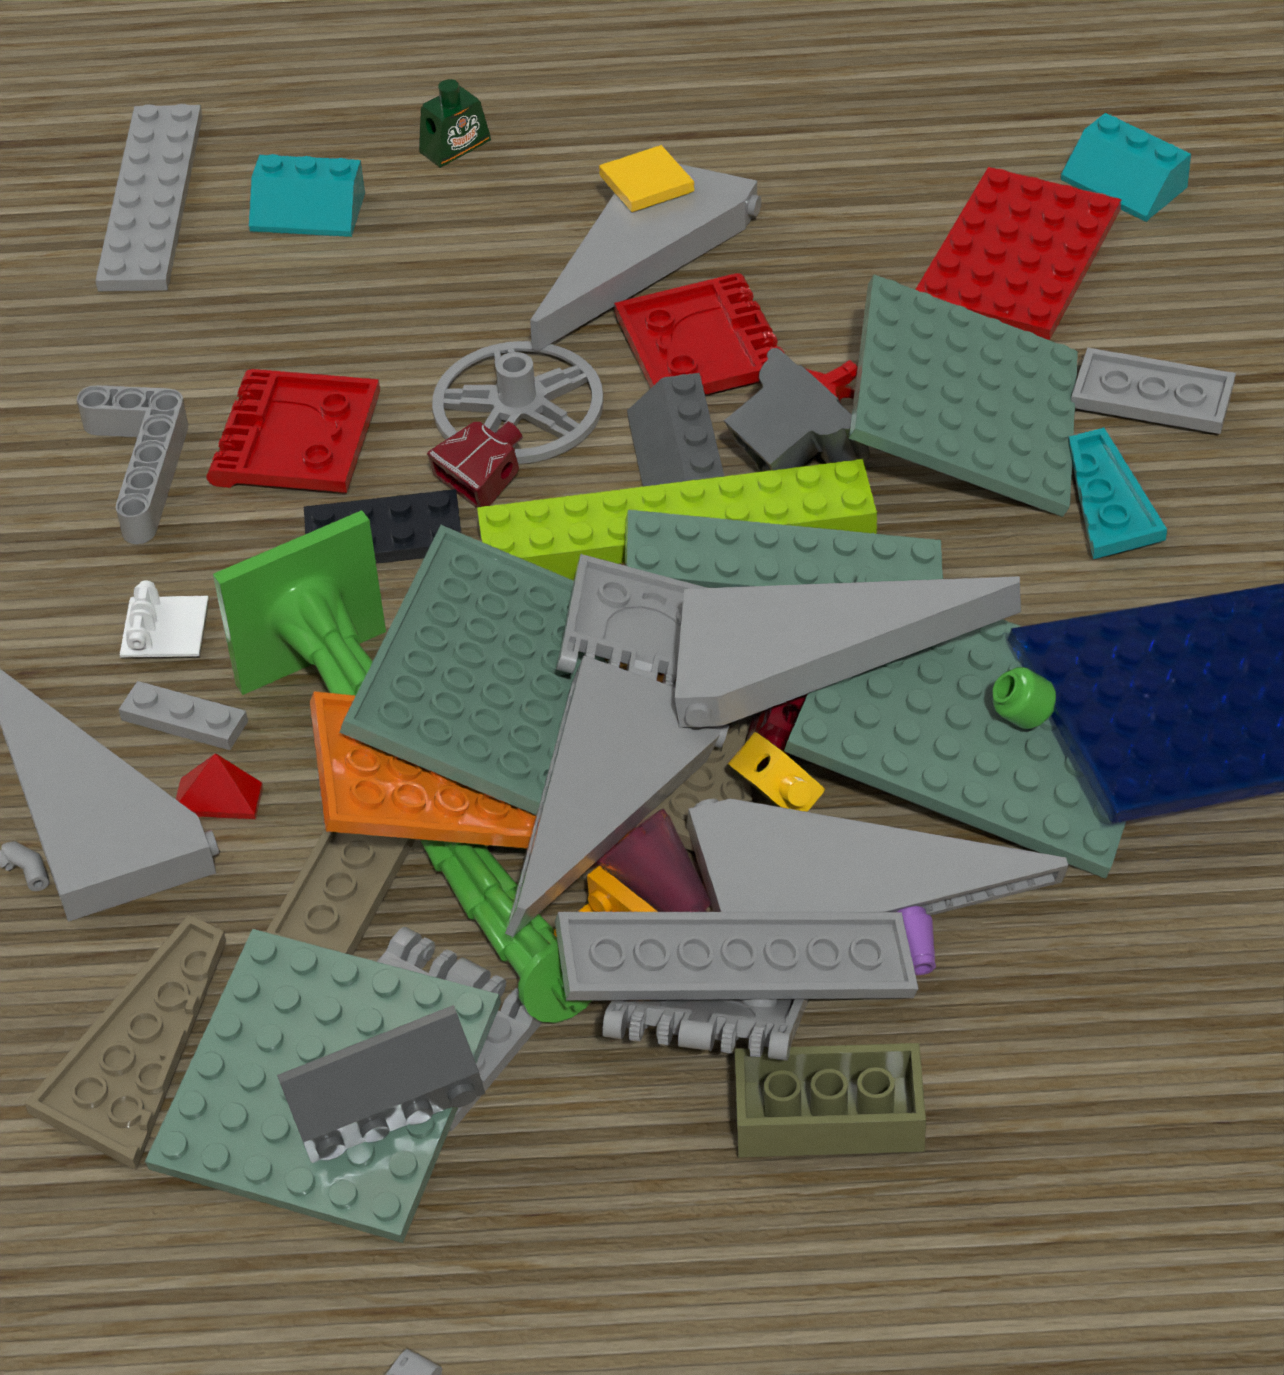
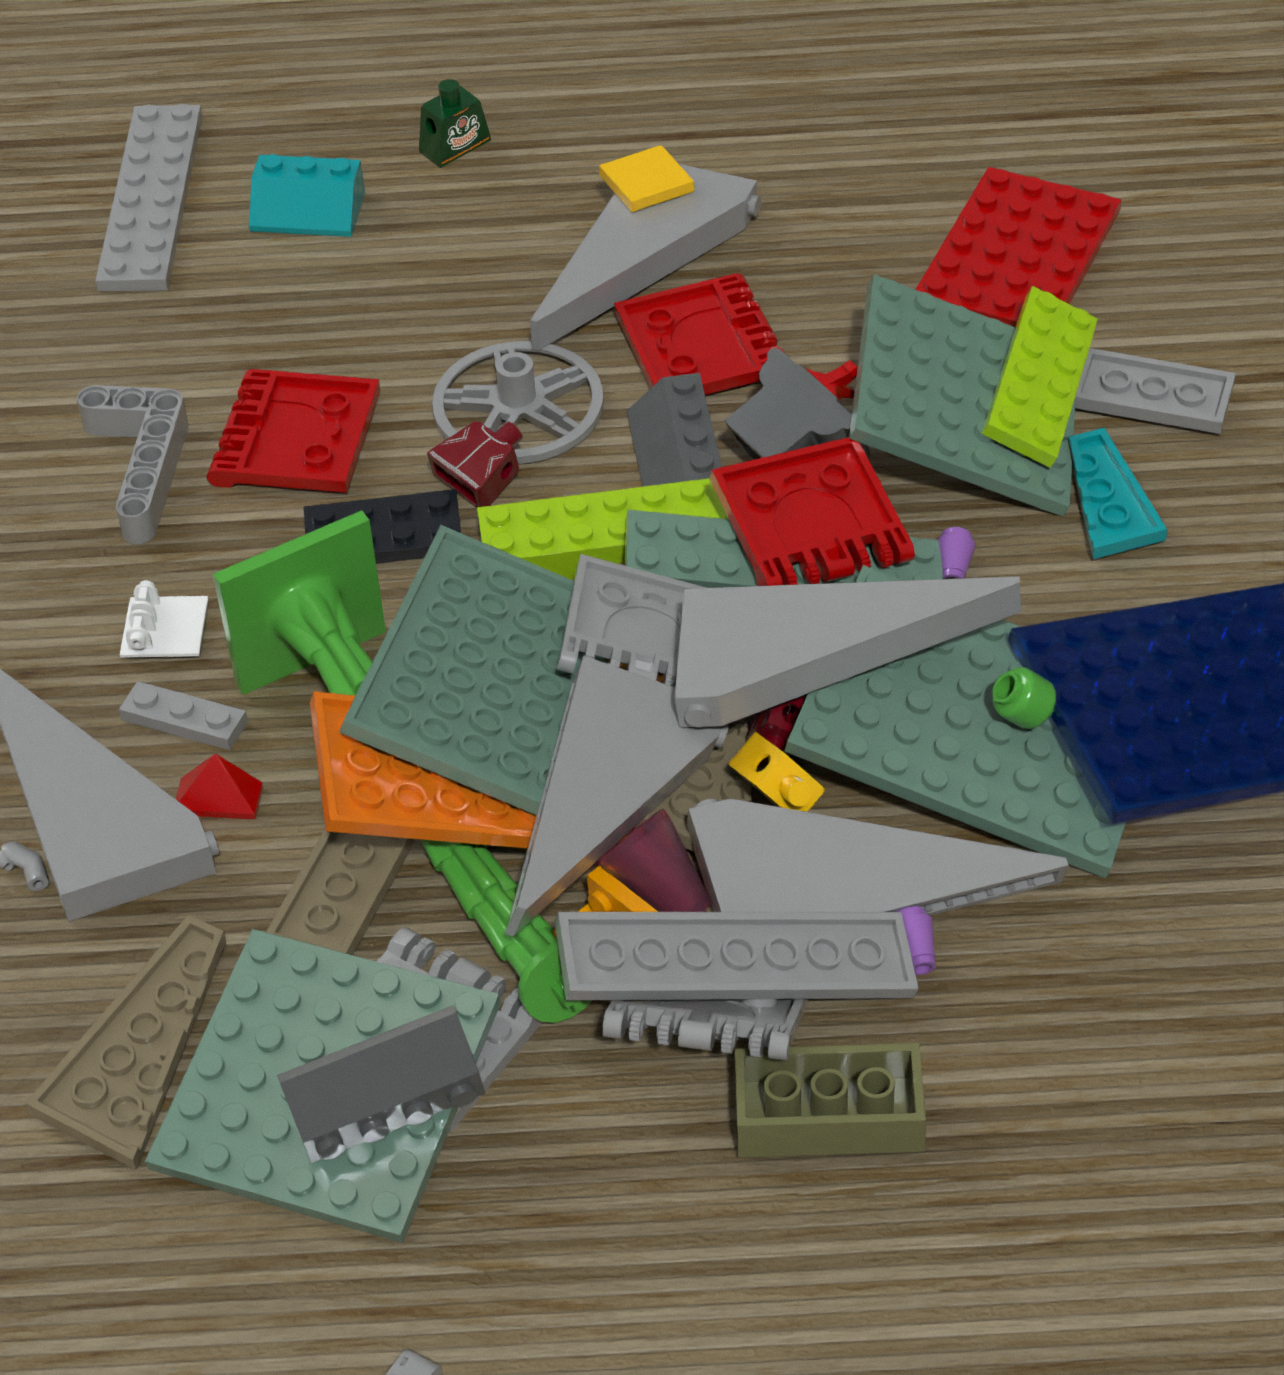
(810, 507): none -> red hinge
(956, 552): none -> medium lavender cone
(1040, 377): none -> lime plate
(1128, 166): teal slope -> none

